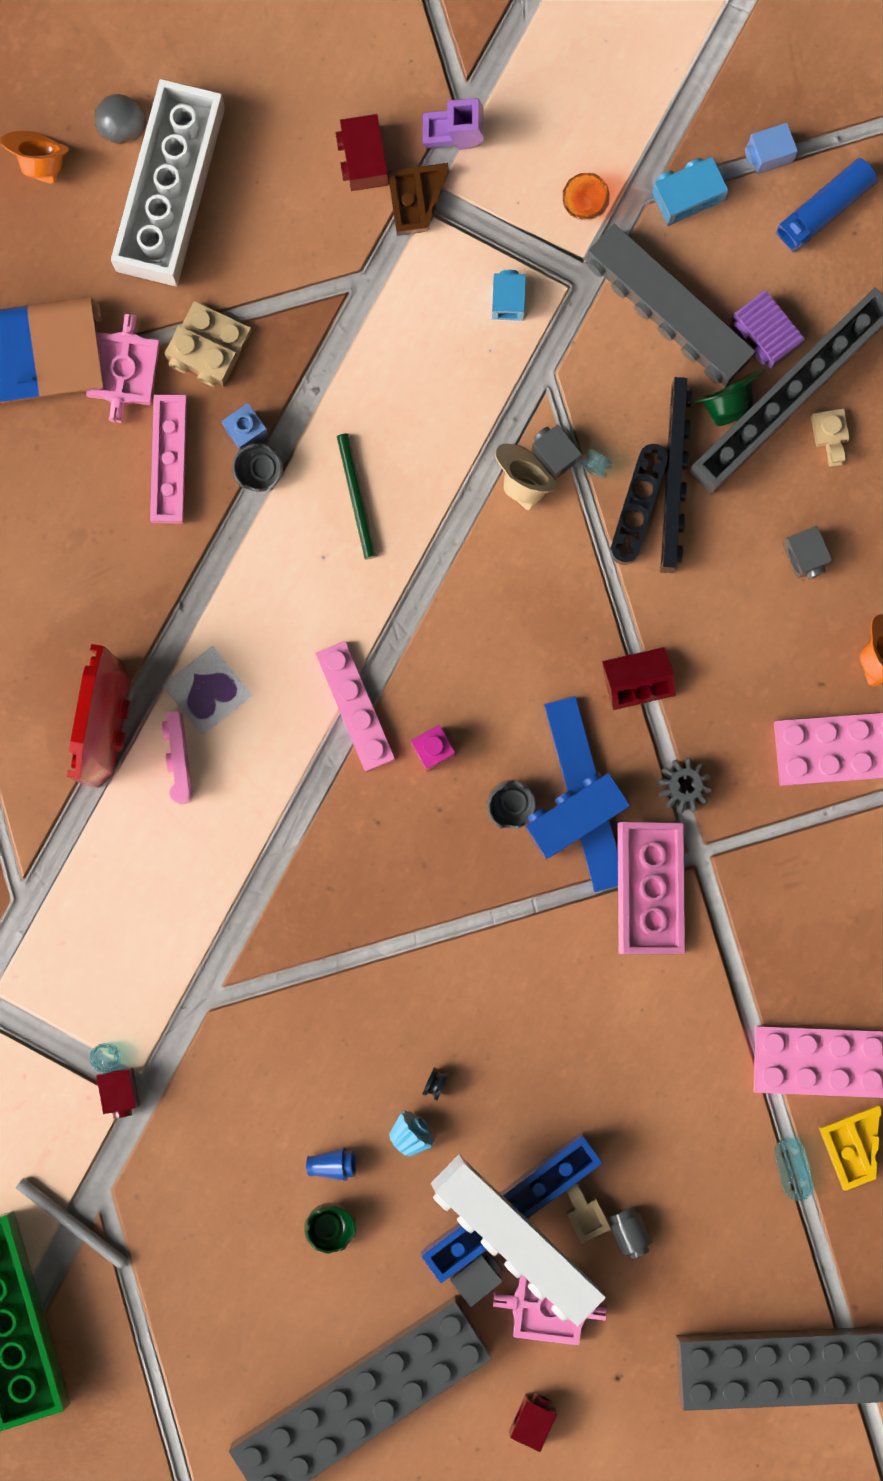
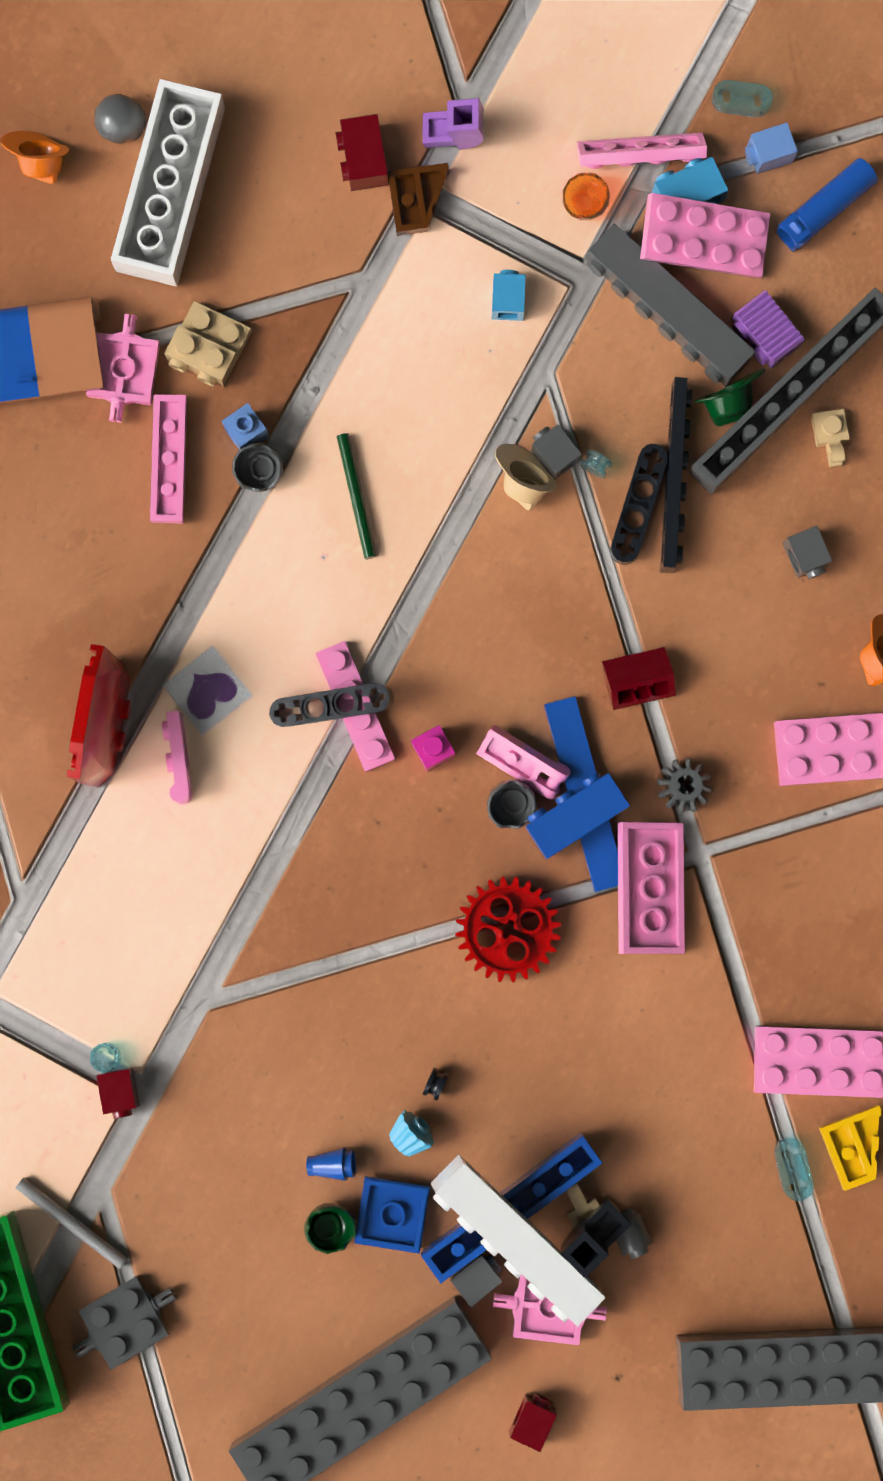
(124, 1322): none -> dark grey plate
(331, 705): none -> black beam
(392, 1214): none -> blue plate
(519, 901): none -> red gear
(523, 762): none -> bright pink plate
(591, 1237): none -> black brick
(634, 150): none -> bright pink plate
(704, 235): none -> bright pink plate
(742, 100): none -> clear light blue beam

